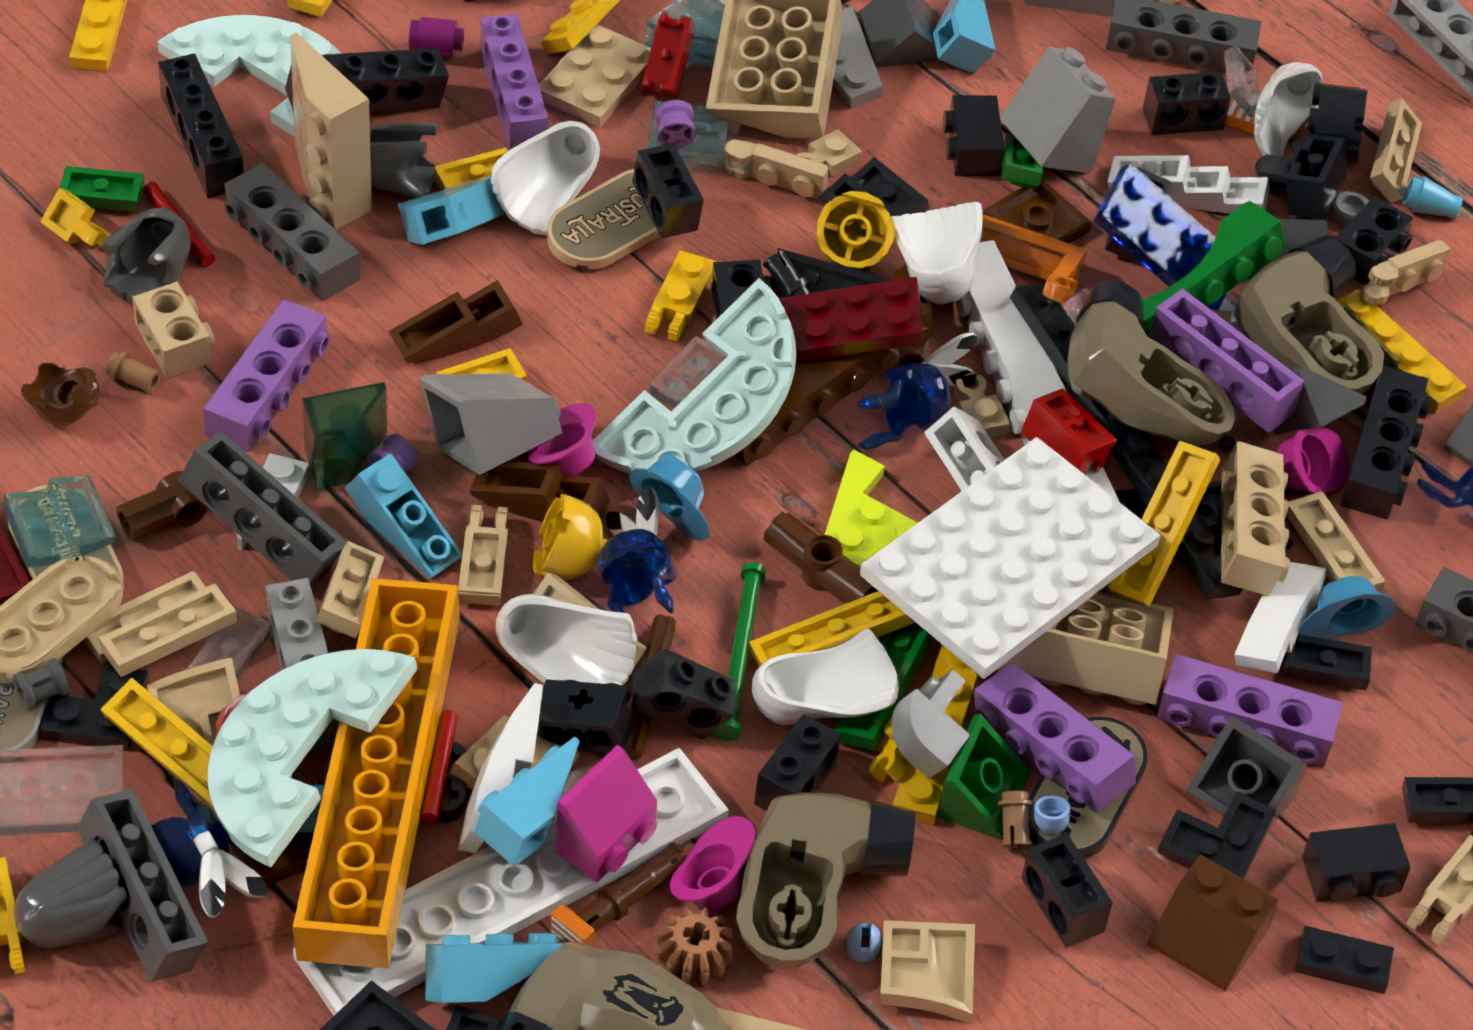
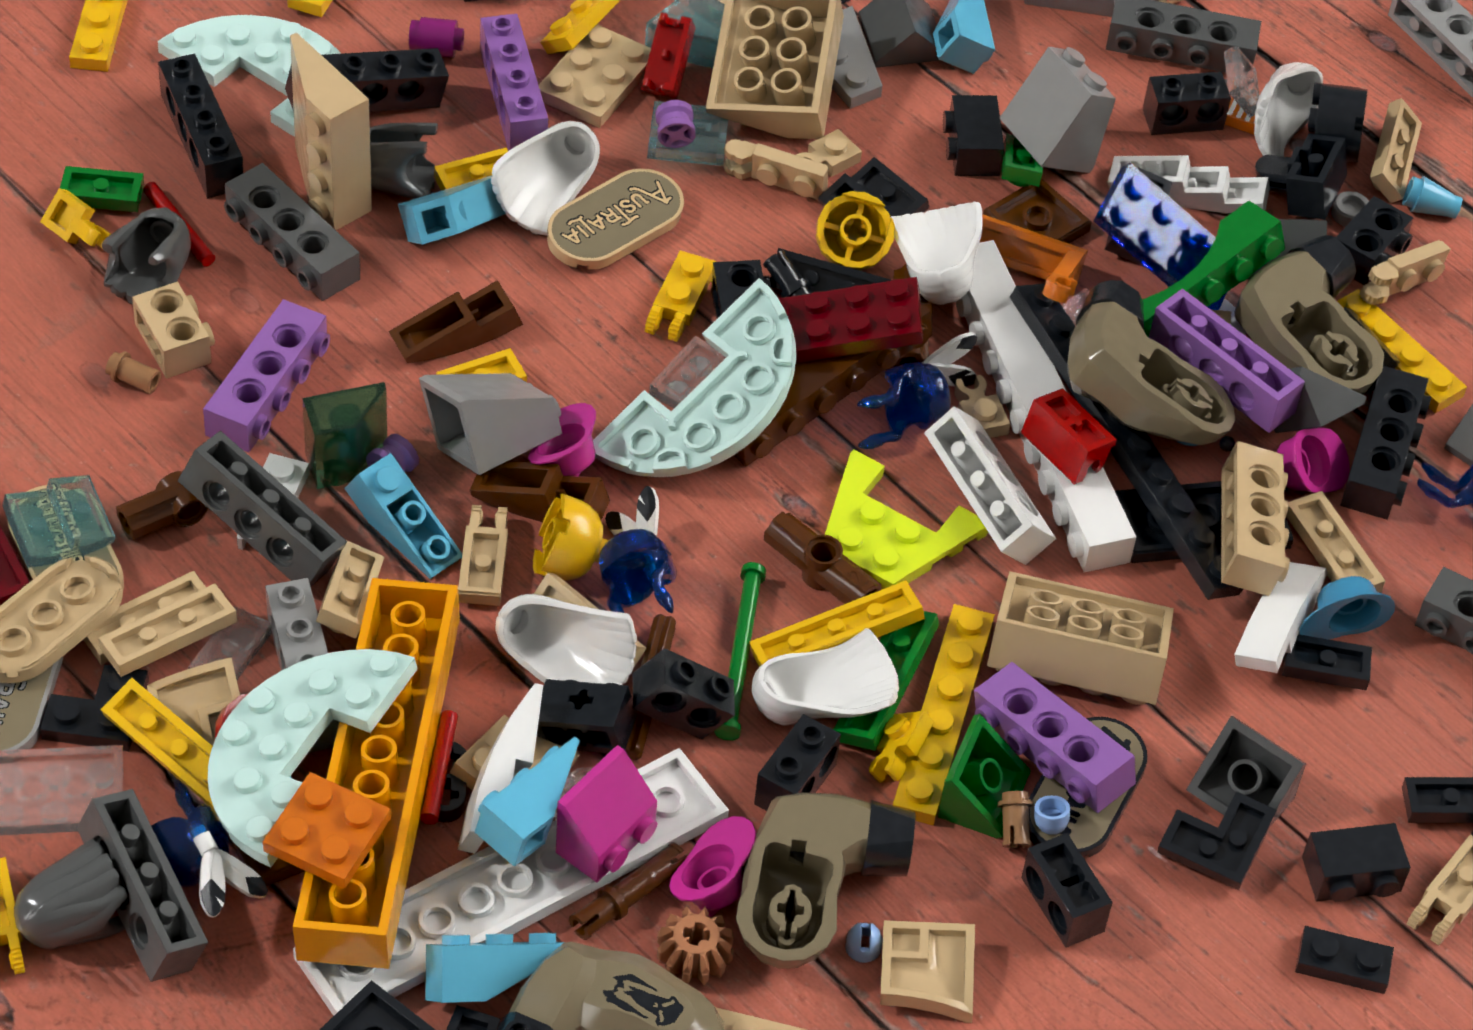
(56, 684): dark grey bush -> none
(62, 394): reddish brown hair -> none
(327, 830): none -> orange plate
(570, 927): orange tile -> none
(667, 190): black brick -> none
(678, 493): dark azure piece -> none
(923, 730): light grey brick -> none
(1009, 556): white plate -> none
(1169, 516): yellow plate -> none
(1207, 695): medium lavender brick -> none
(1213, 922): reddish brown slope -> none

